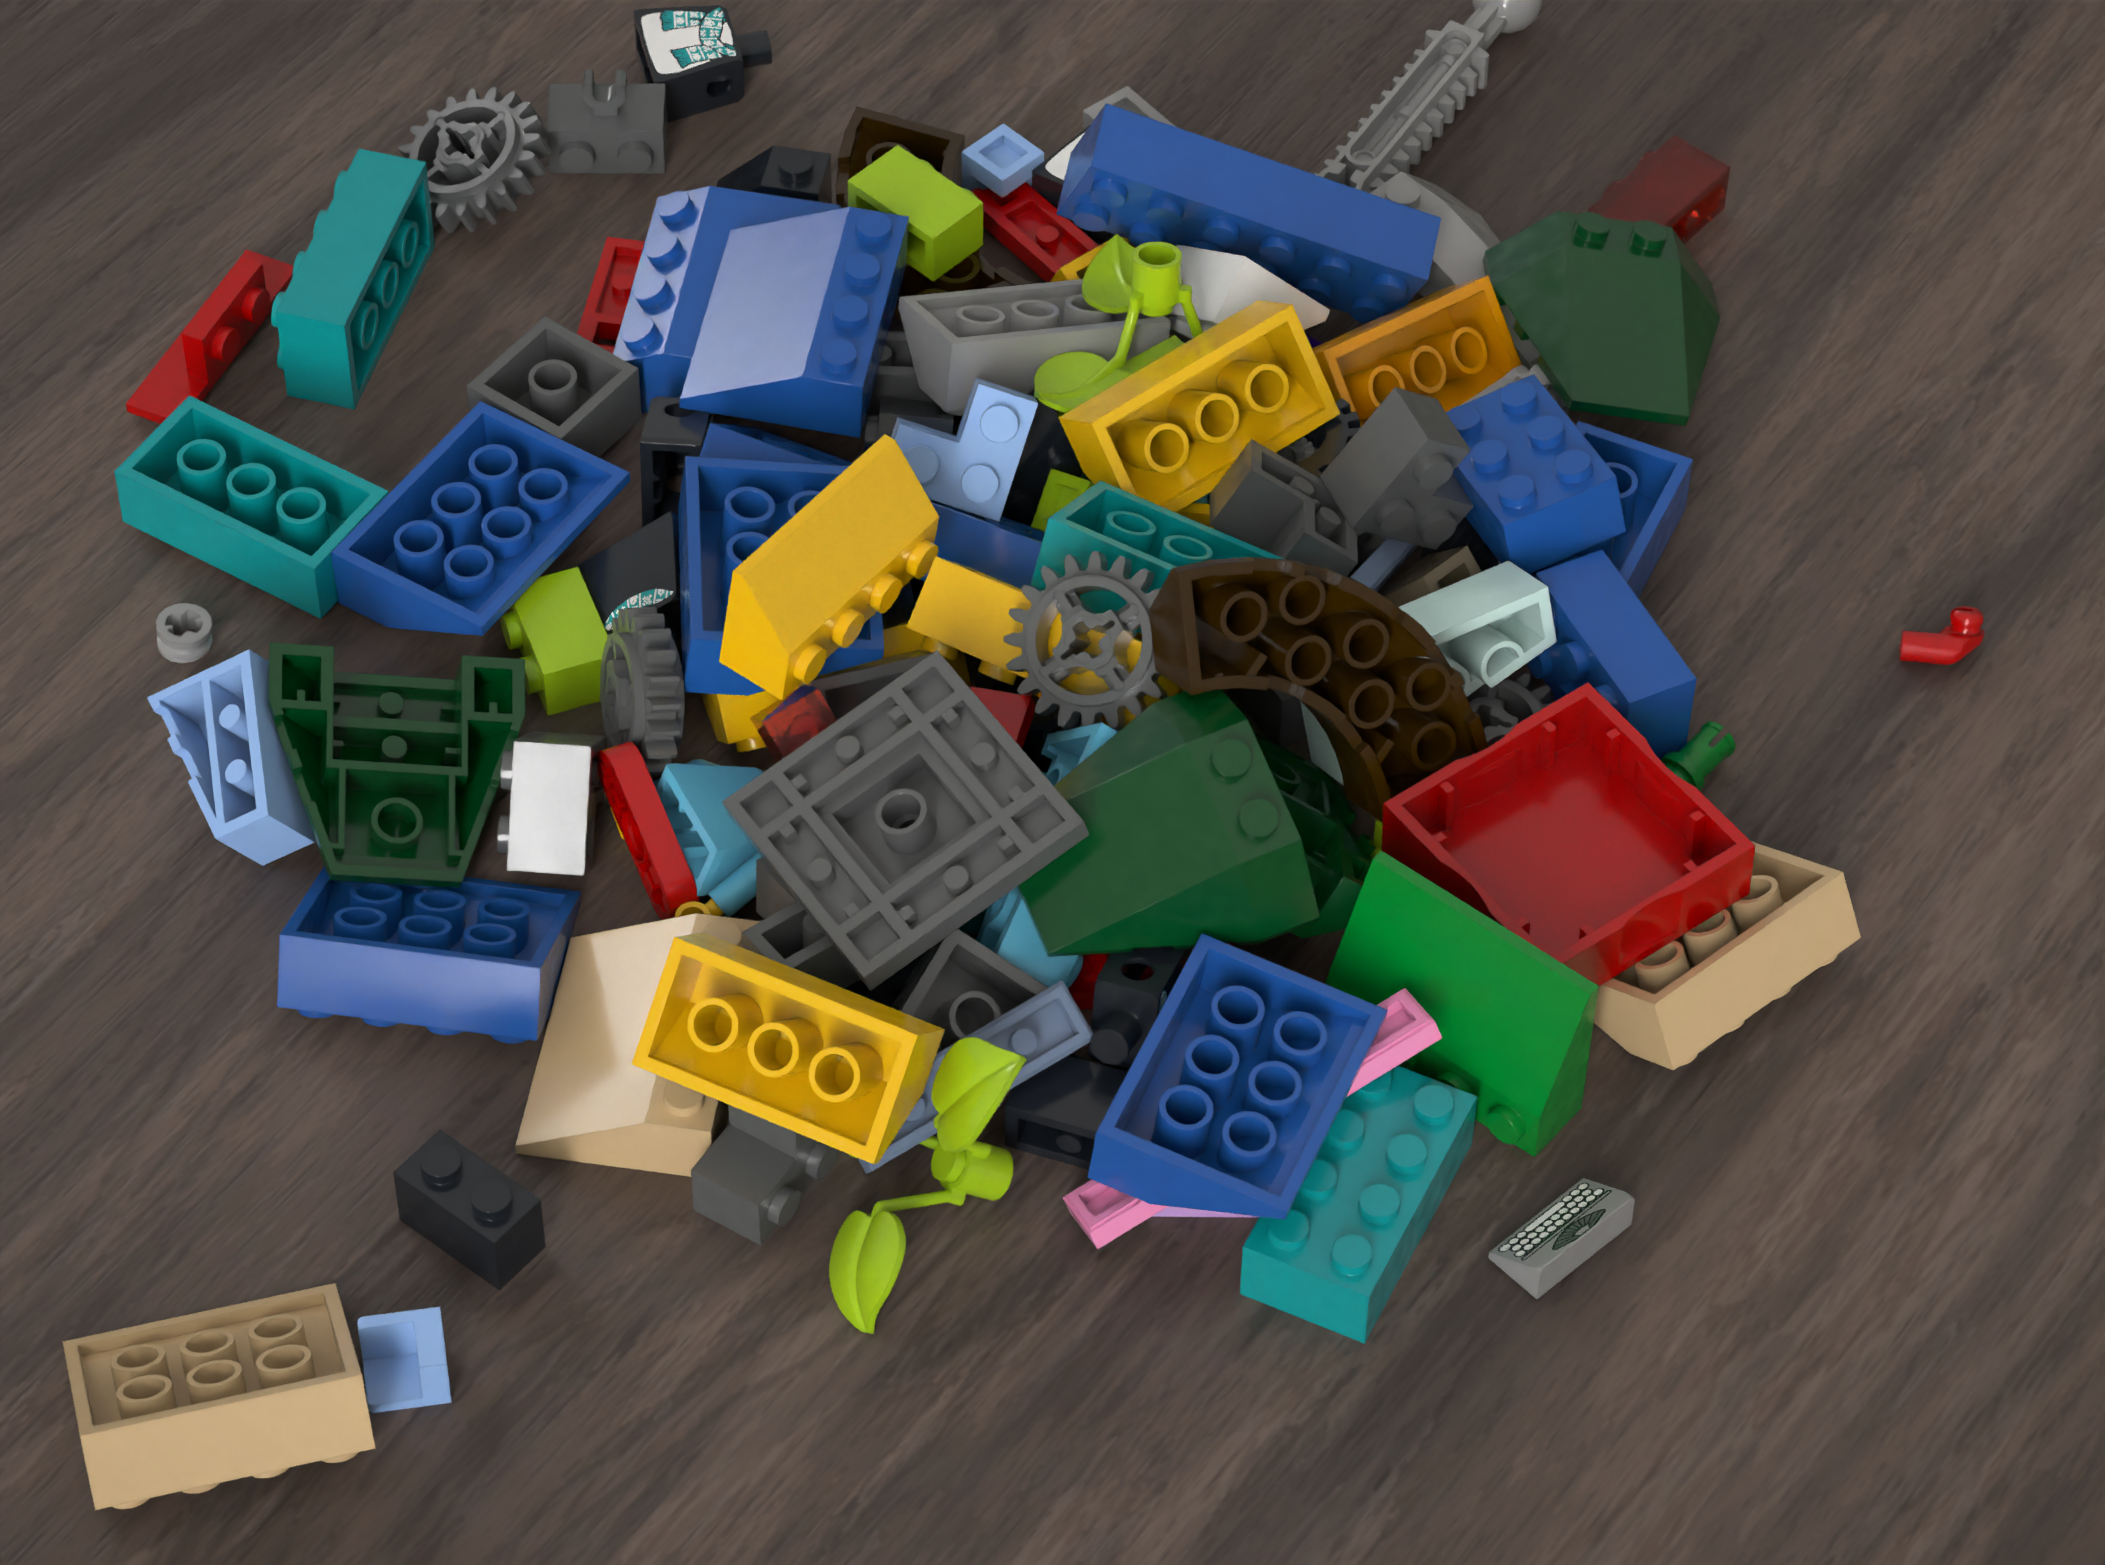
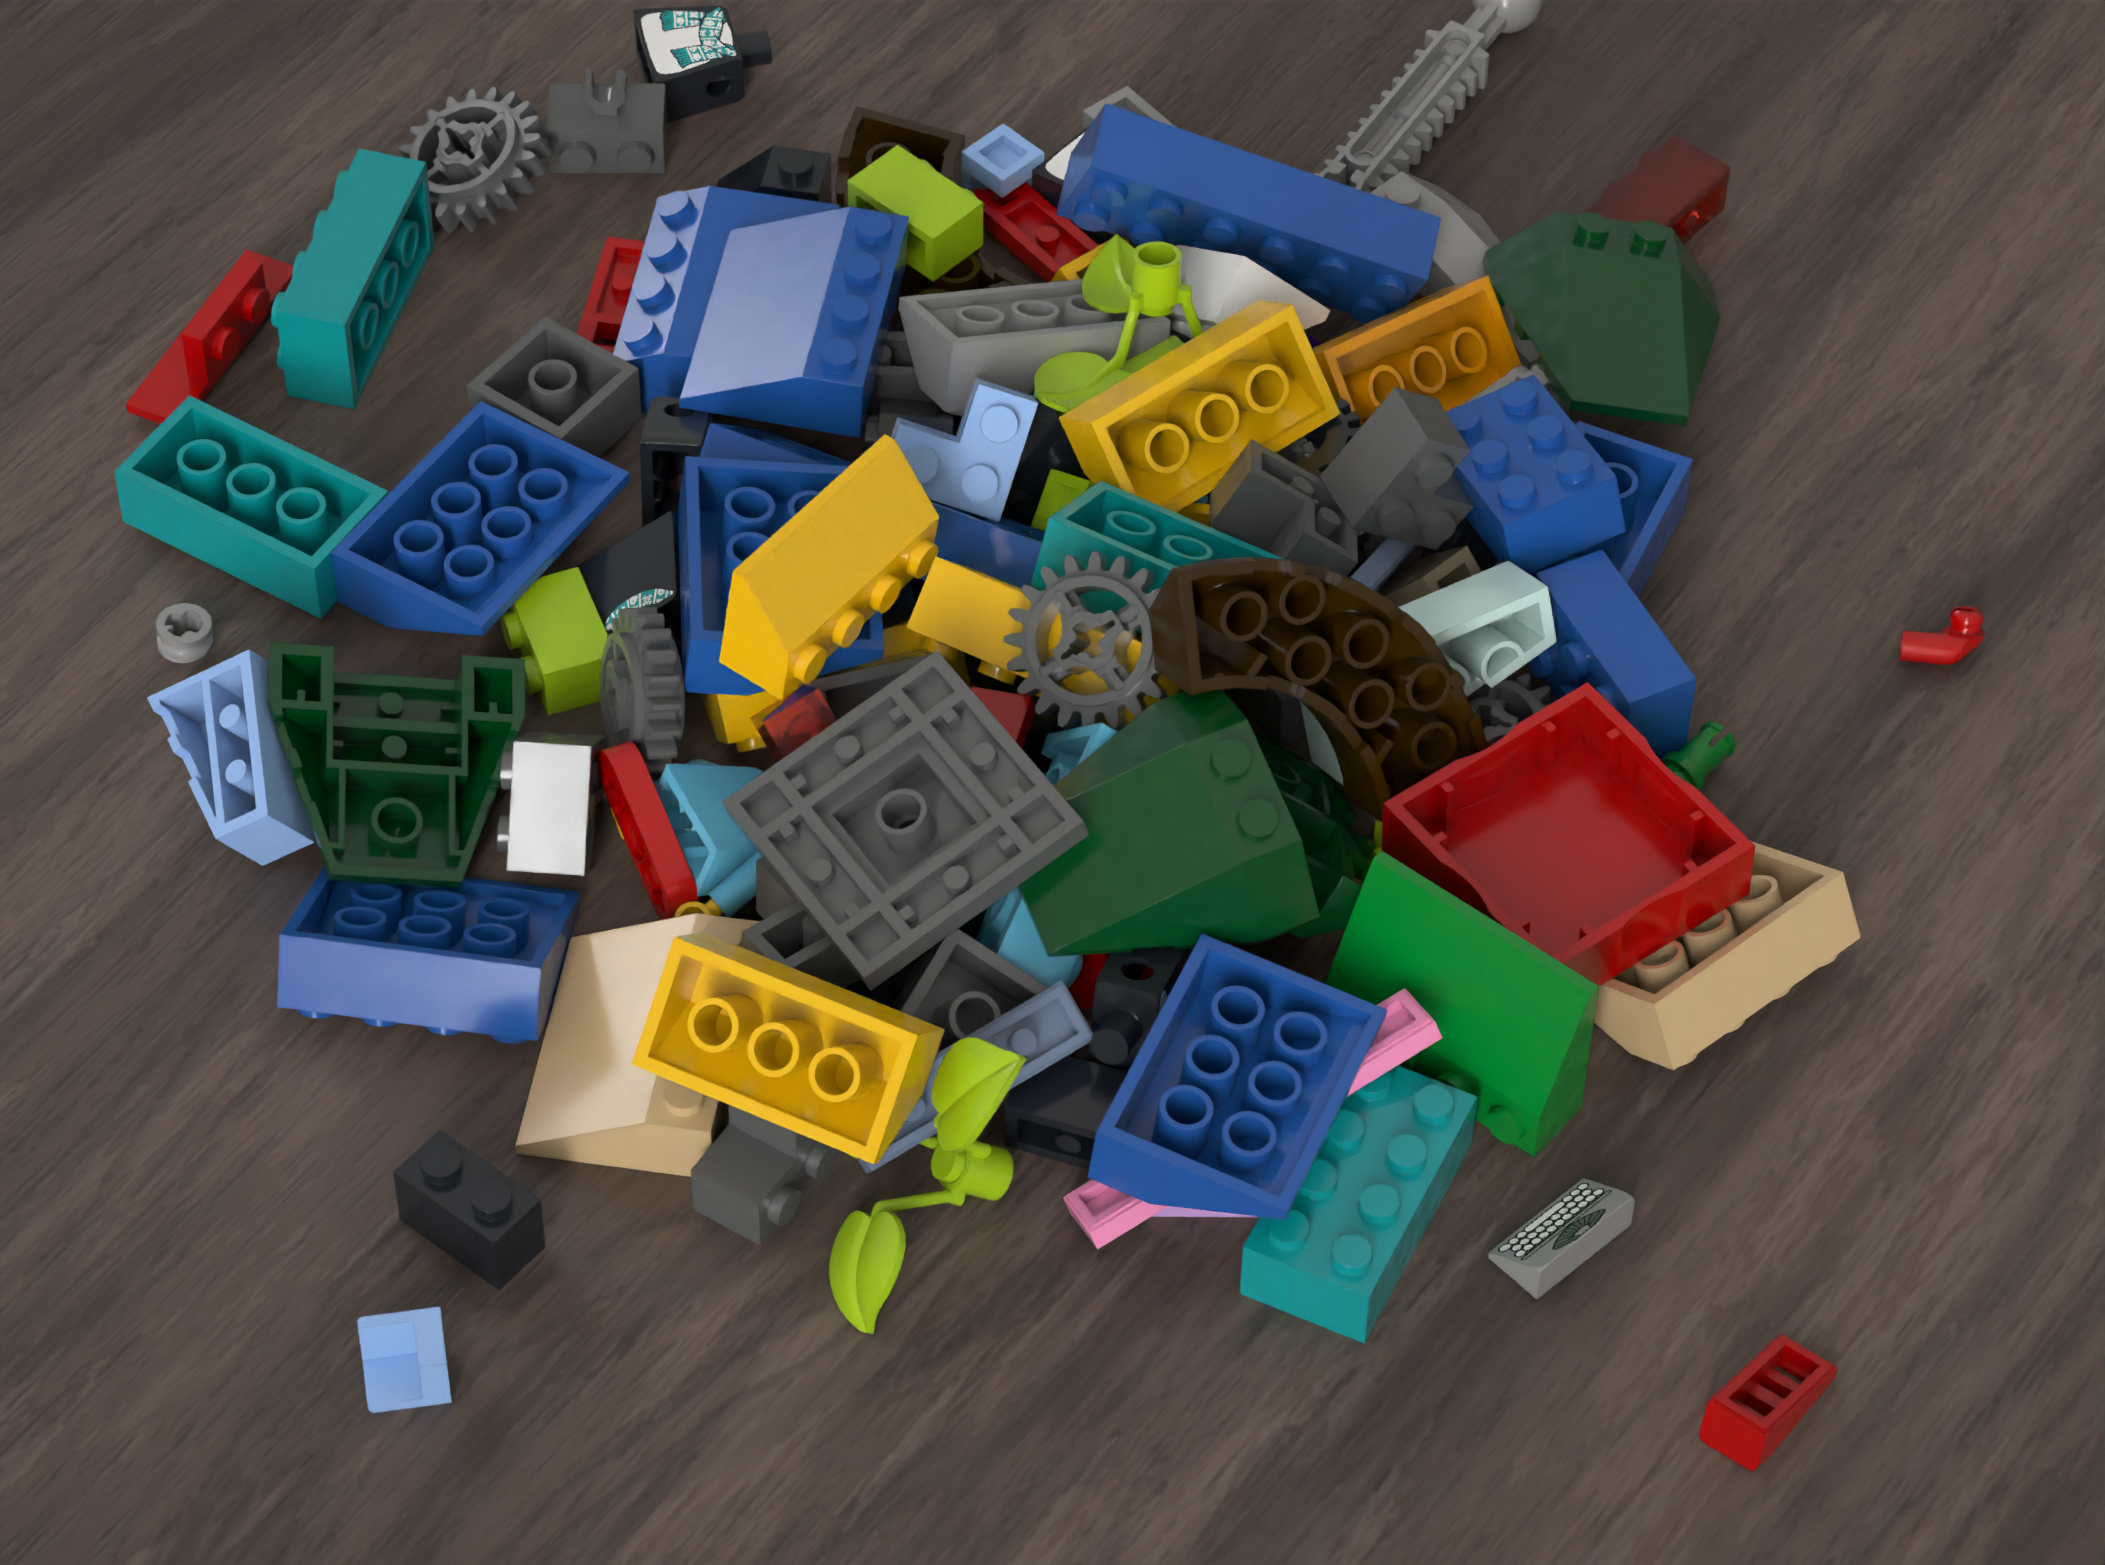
(218, 1397): tan slope -> none
(1744, 1432): none -> red slope

